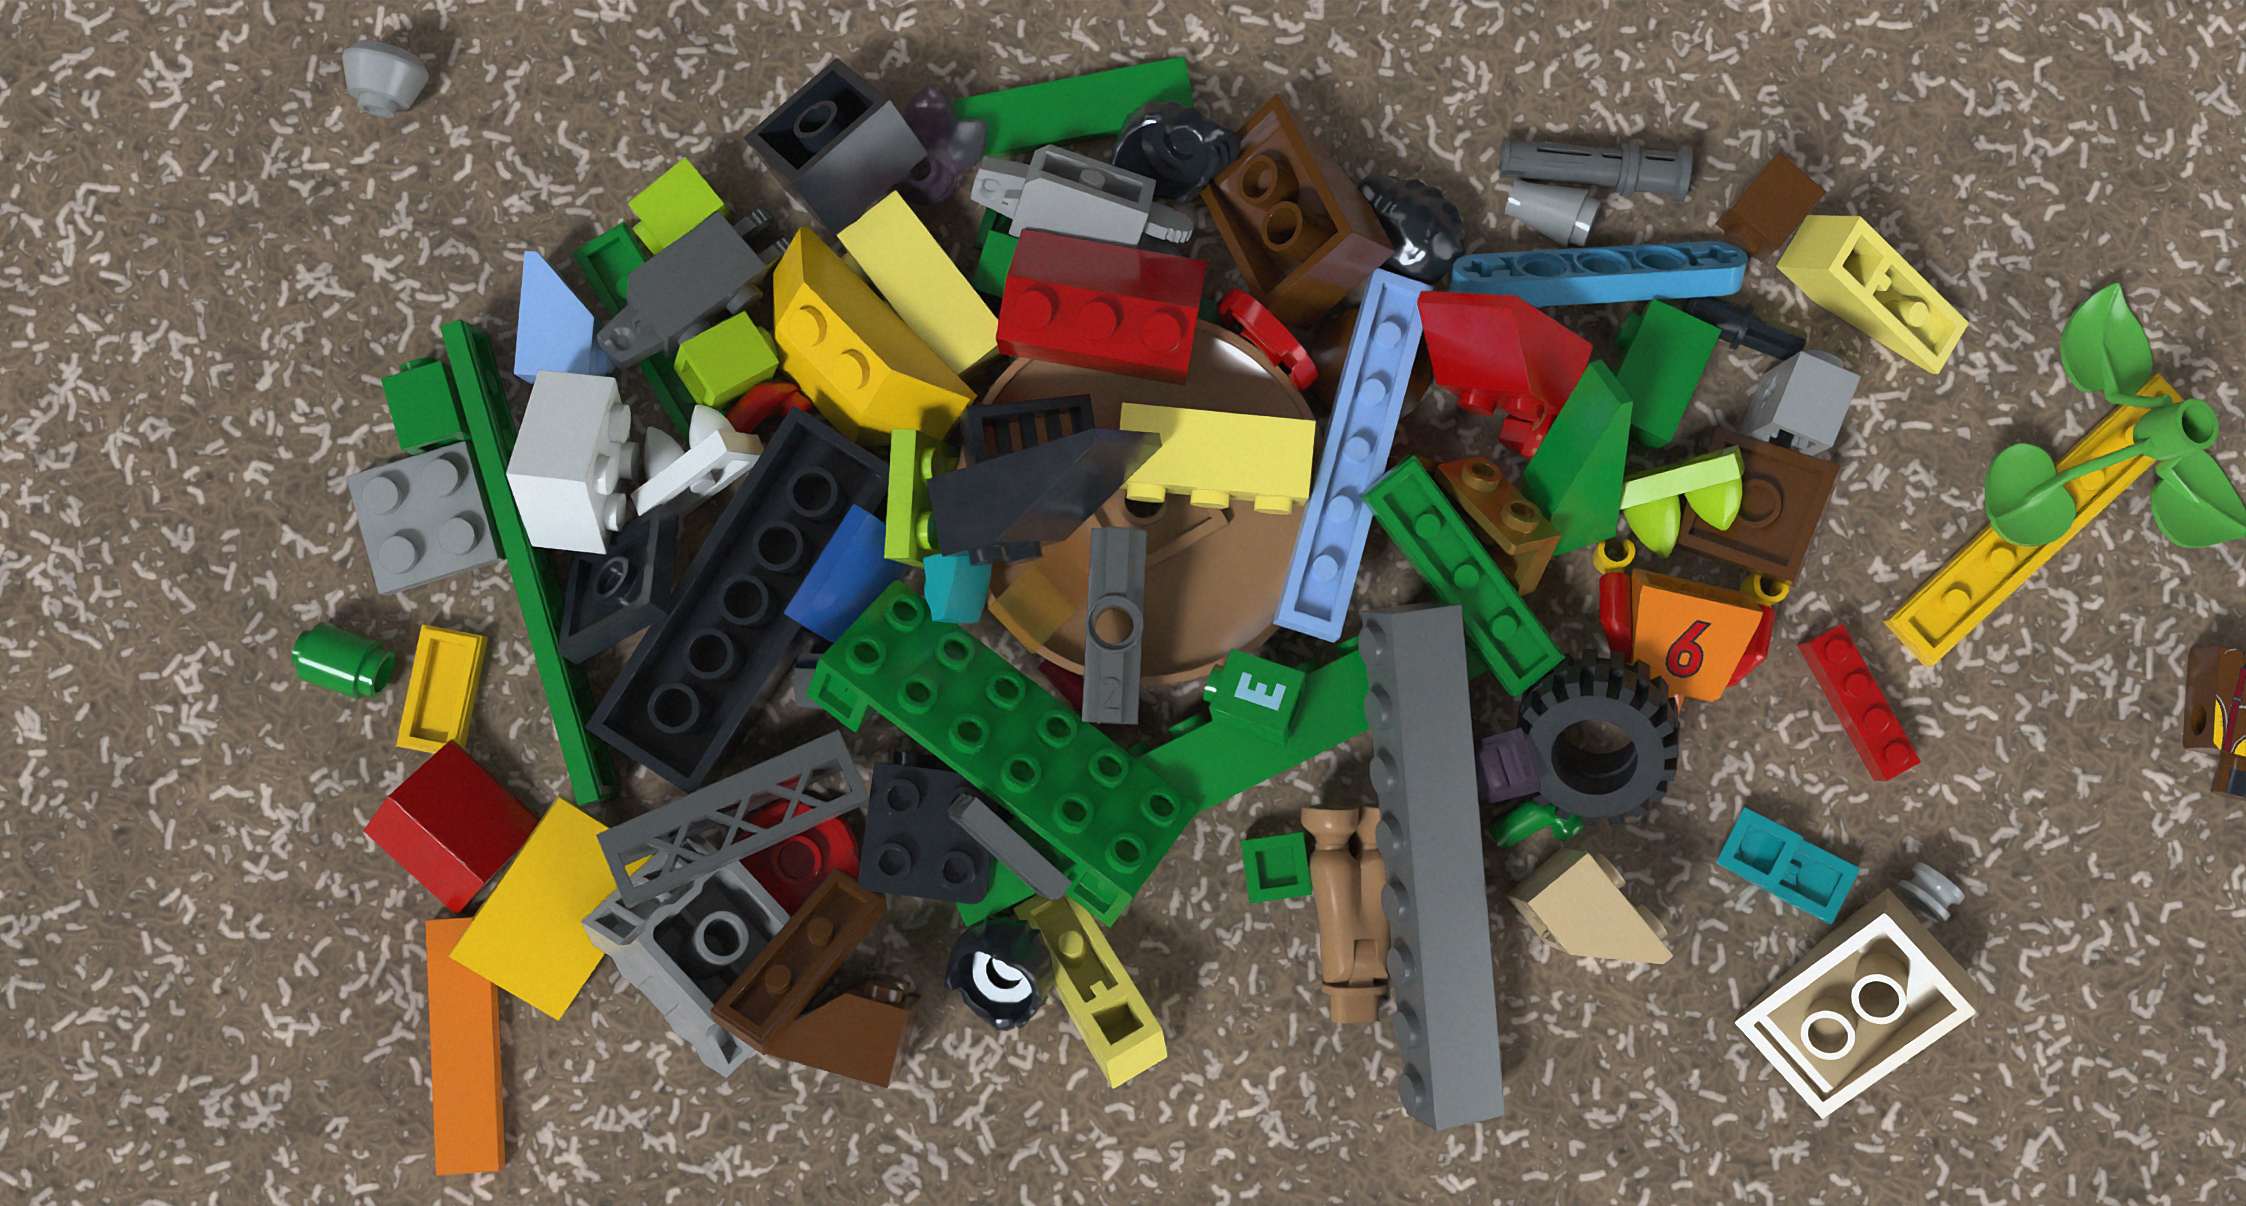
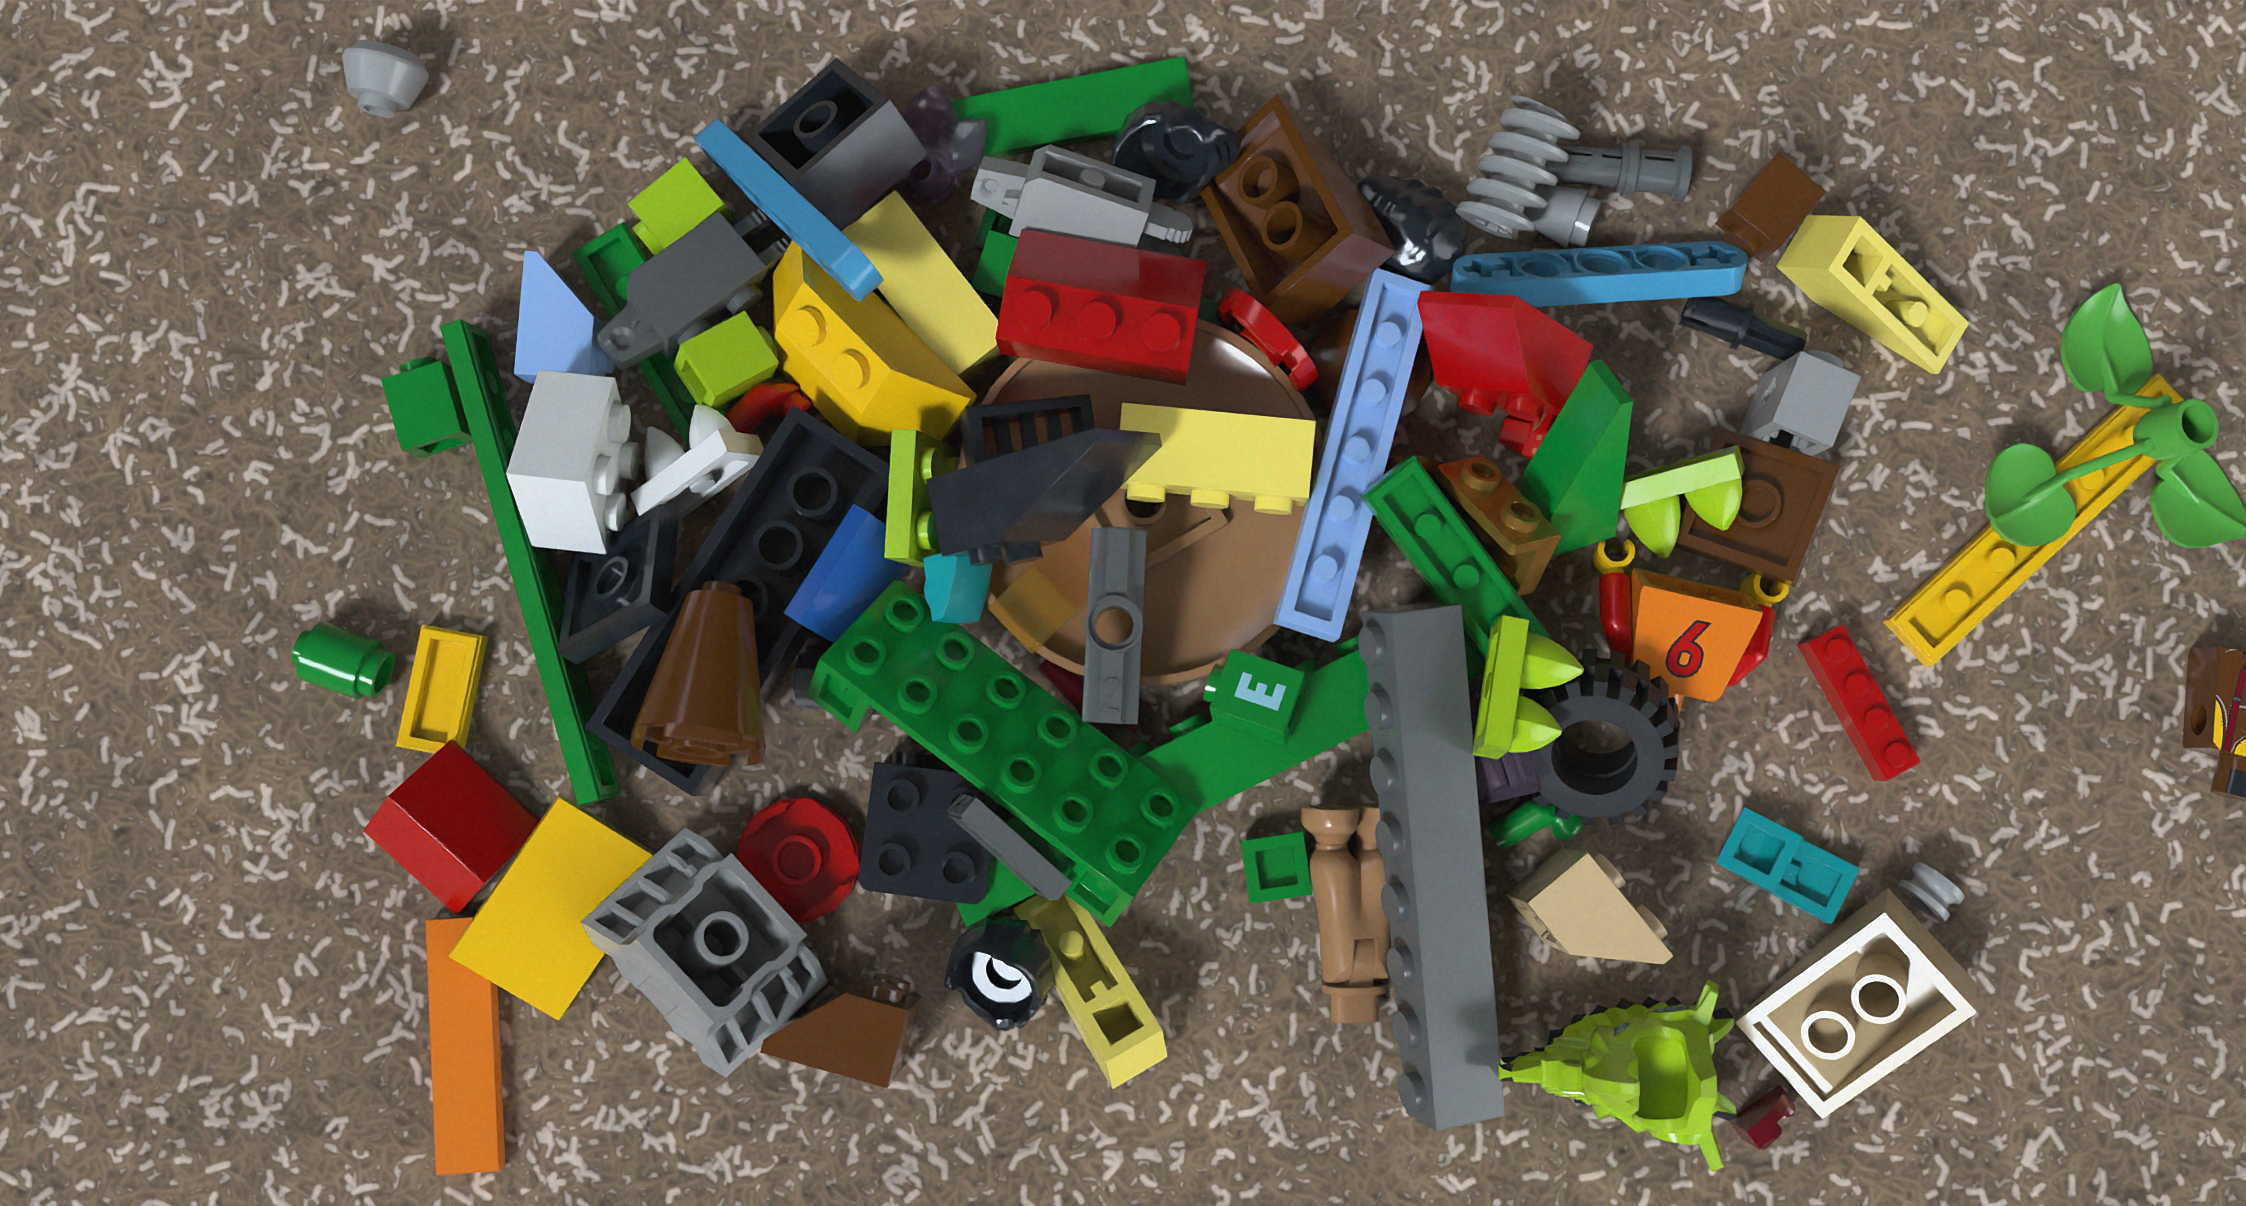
(425, 518): light grey plate -> none
(707, 684): none -> reddish brown cone
(728, 804): dark grey fence -> none
(789, 210): none -> dark azure beam
(798, 961): reddish brown tile -> none
(1514, 662): none -> lime tile
(1516, 168): none -> light grey piece
(1639, 1067): none -> lime piece
(1660, 367): green brick -> none
(1759, 1121): none -> dark red tile

